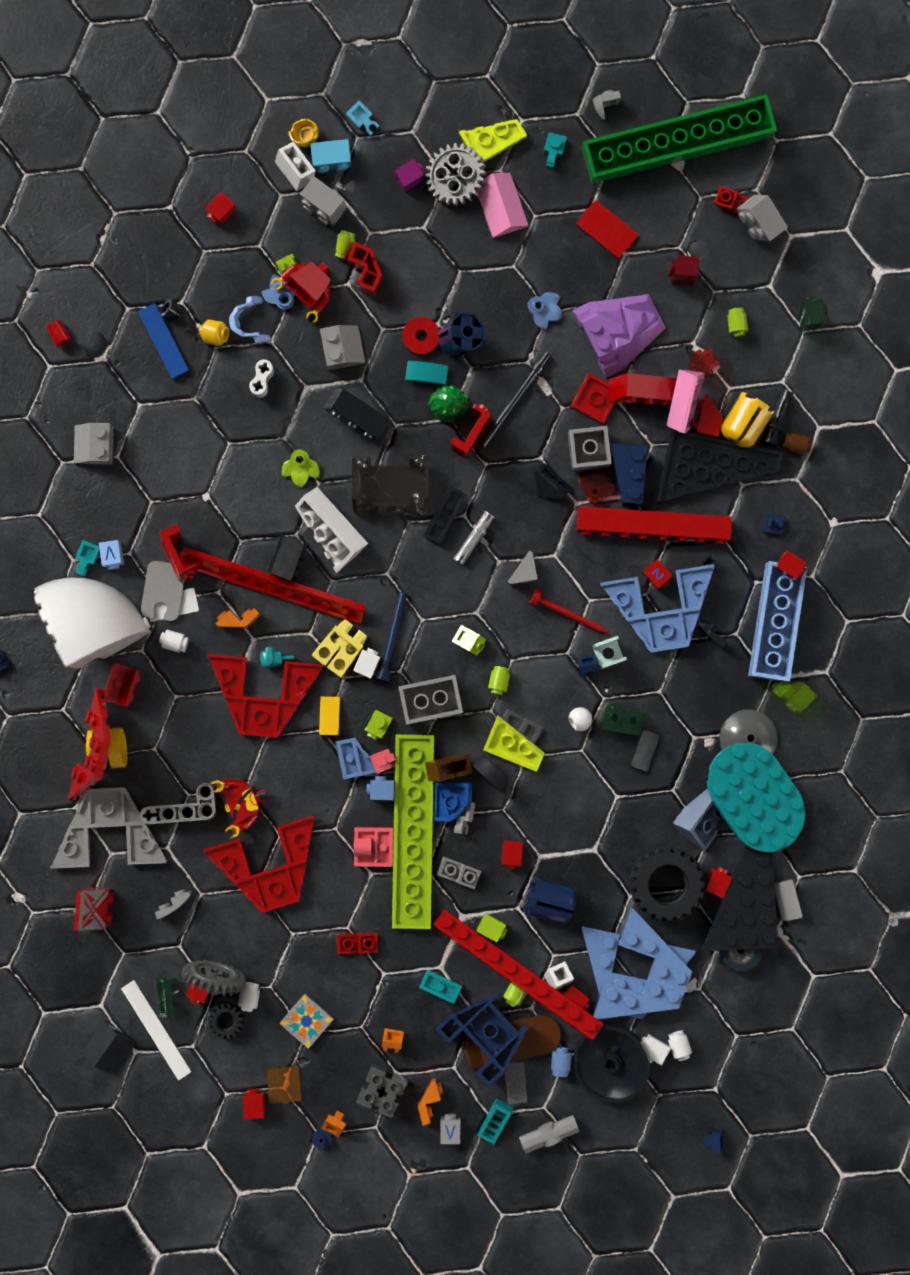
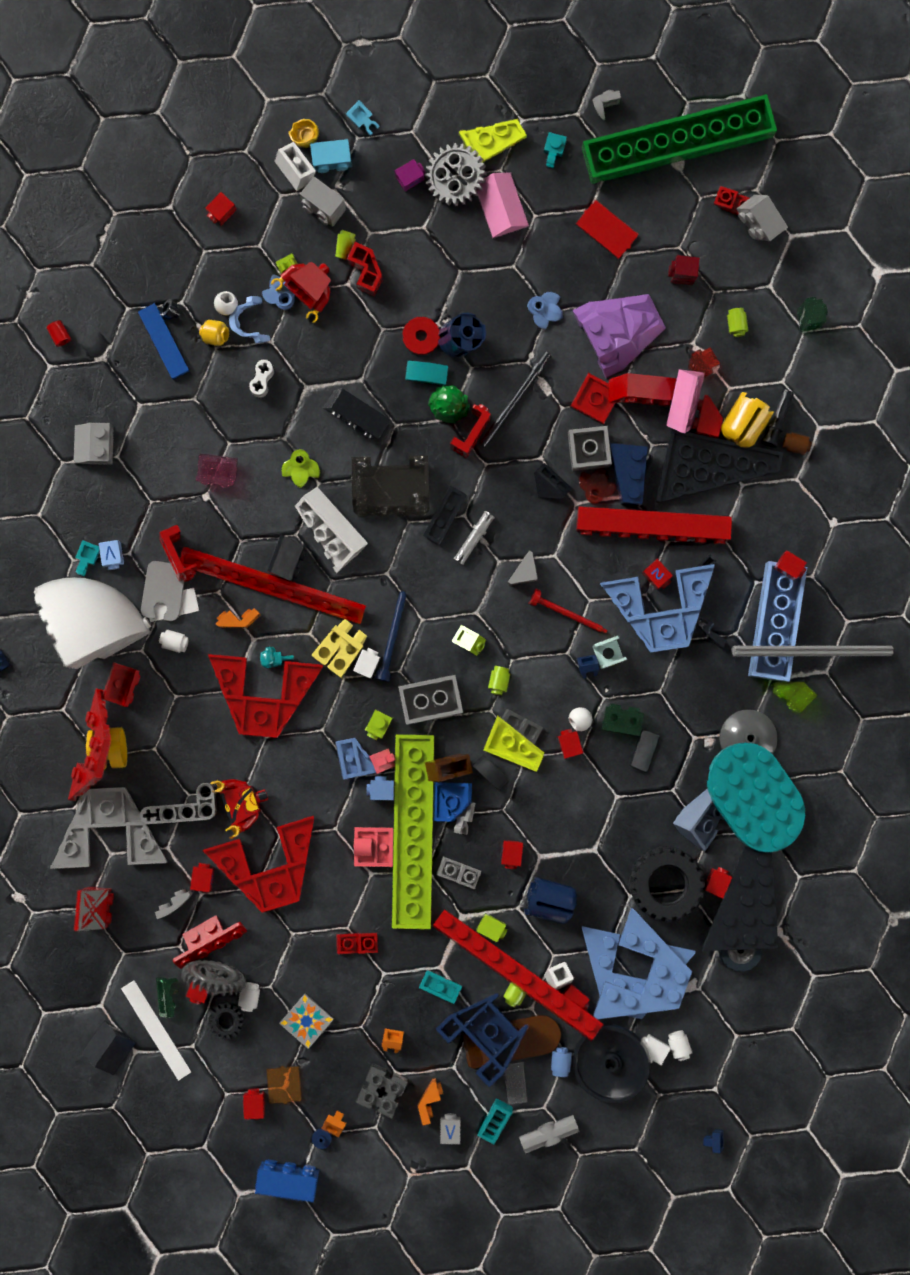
(202, 877): none -> red brick
(207, 938): none -> red bracket
(217, 470): none -> clear pink bracket
(225, 303): none -> white piece
(287, 1180): none -> blue brick
(329, 716): yellow slope -> none
(342, 346): light grey slope -> none
(569, 743): none -> red brick
(774, 524): dark blue tile -> none
(787, 900): light grey slope -> none
(812, 650): none -> light grey axle

